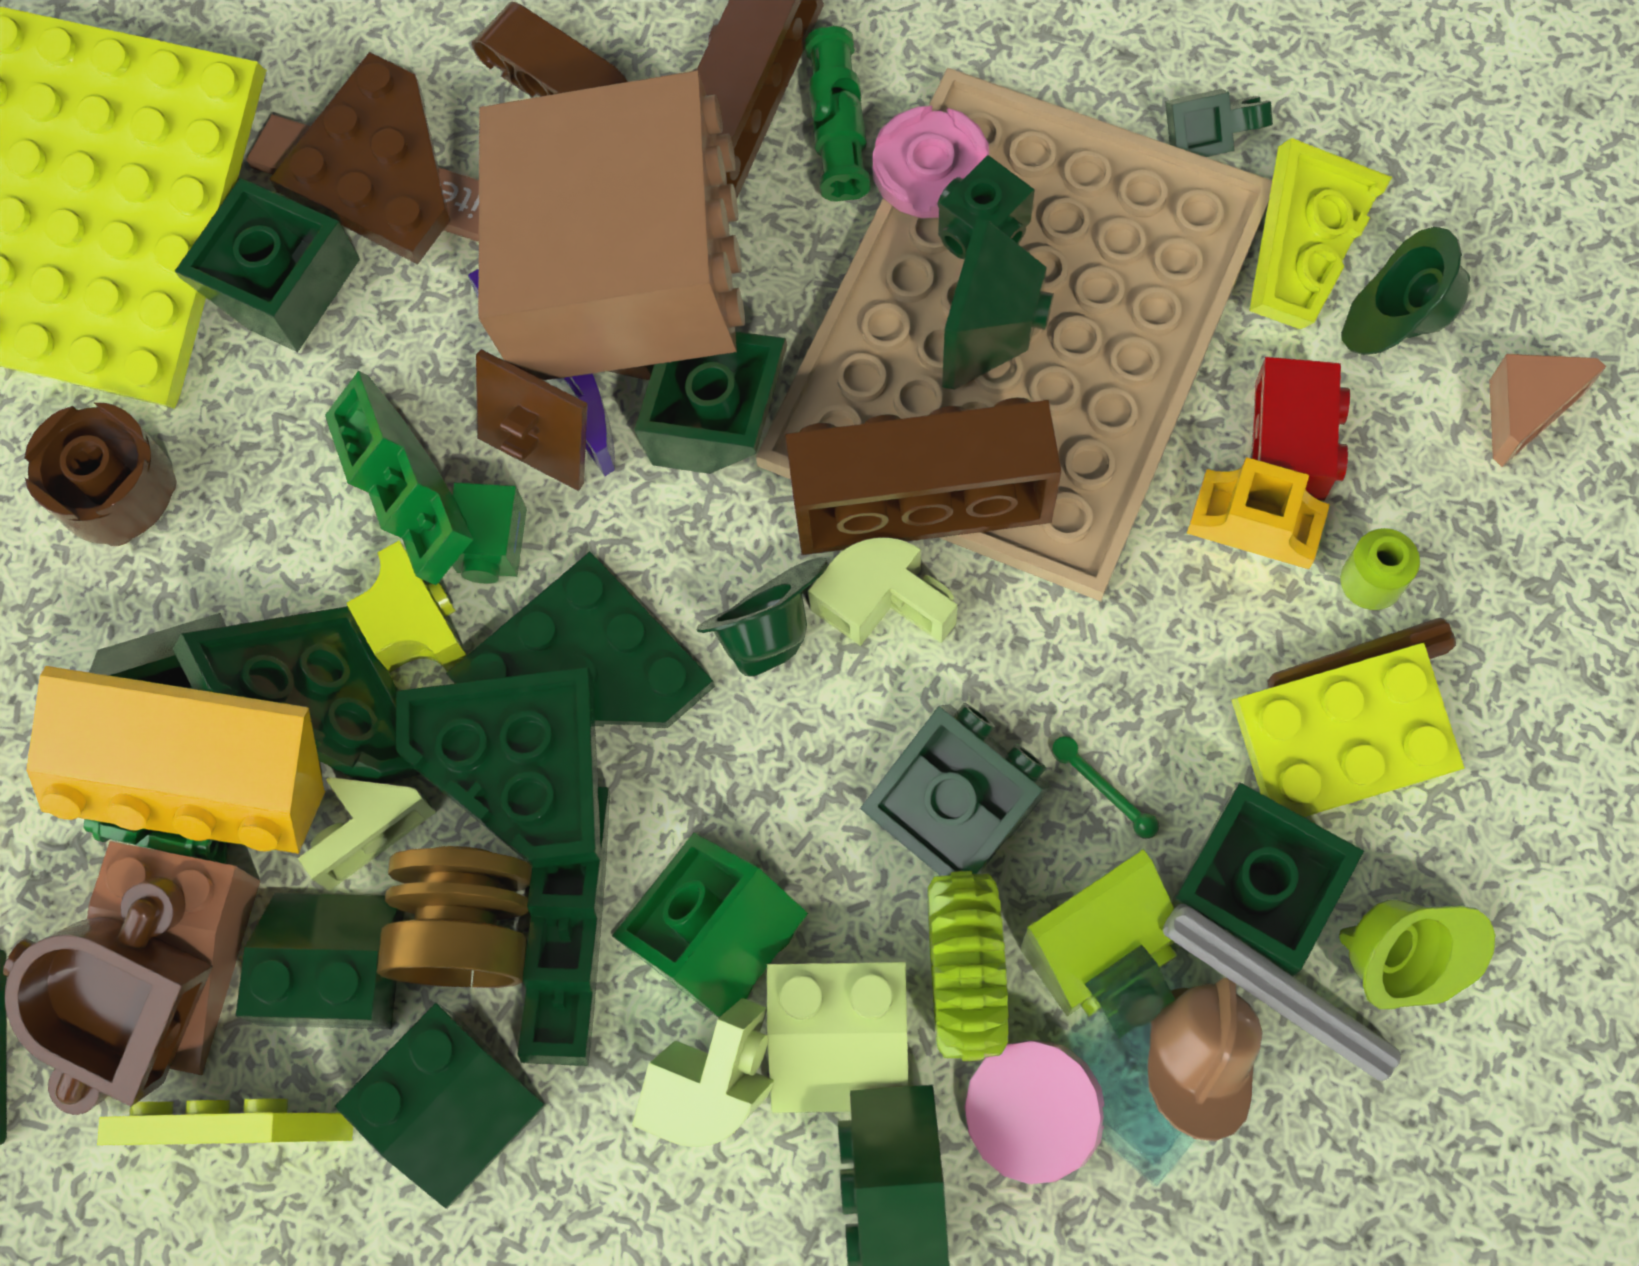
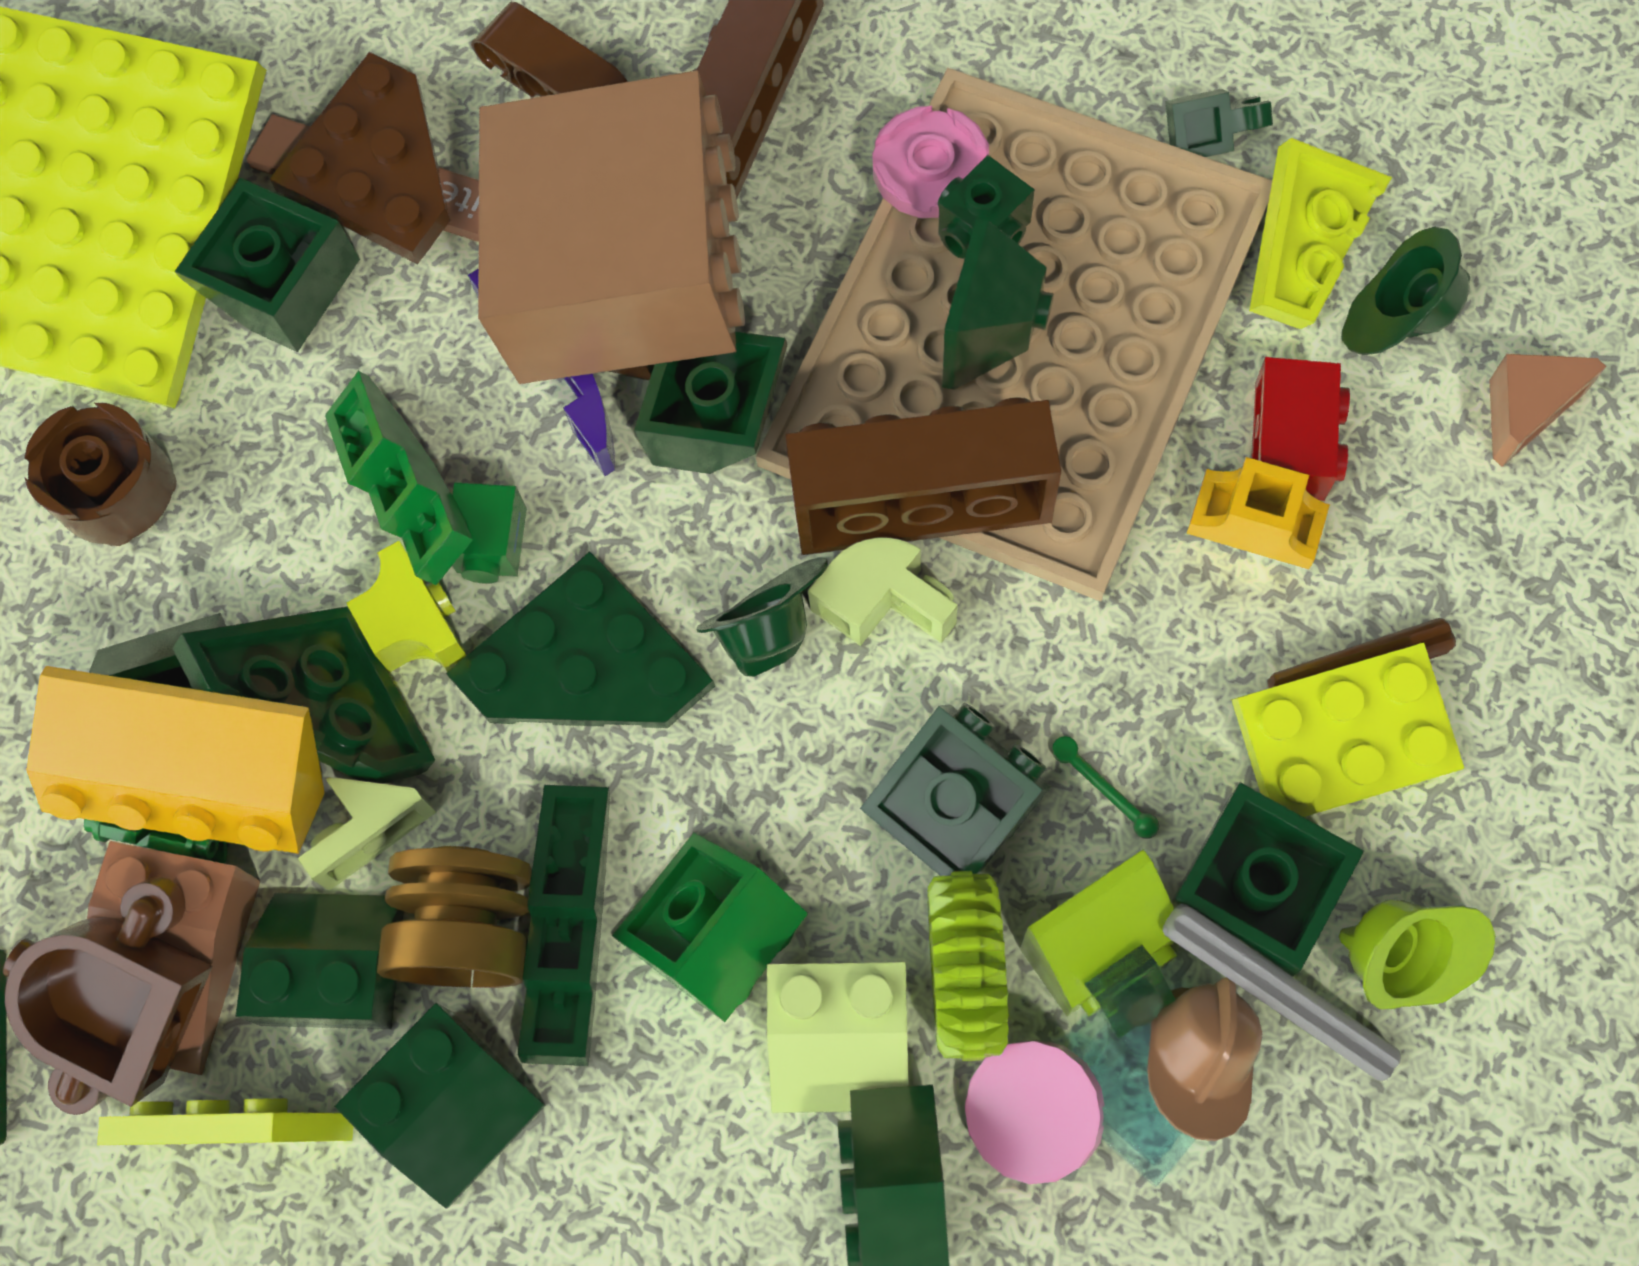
(513, 758): dark green plate -> none
(531, 420): reddish brown piece -> none
(703, 1095): yellowish green brick -> none
(837, 114): green piece -> none
(1380, 569): lime brick -> none

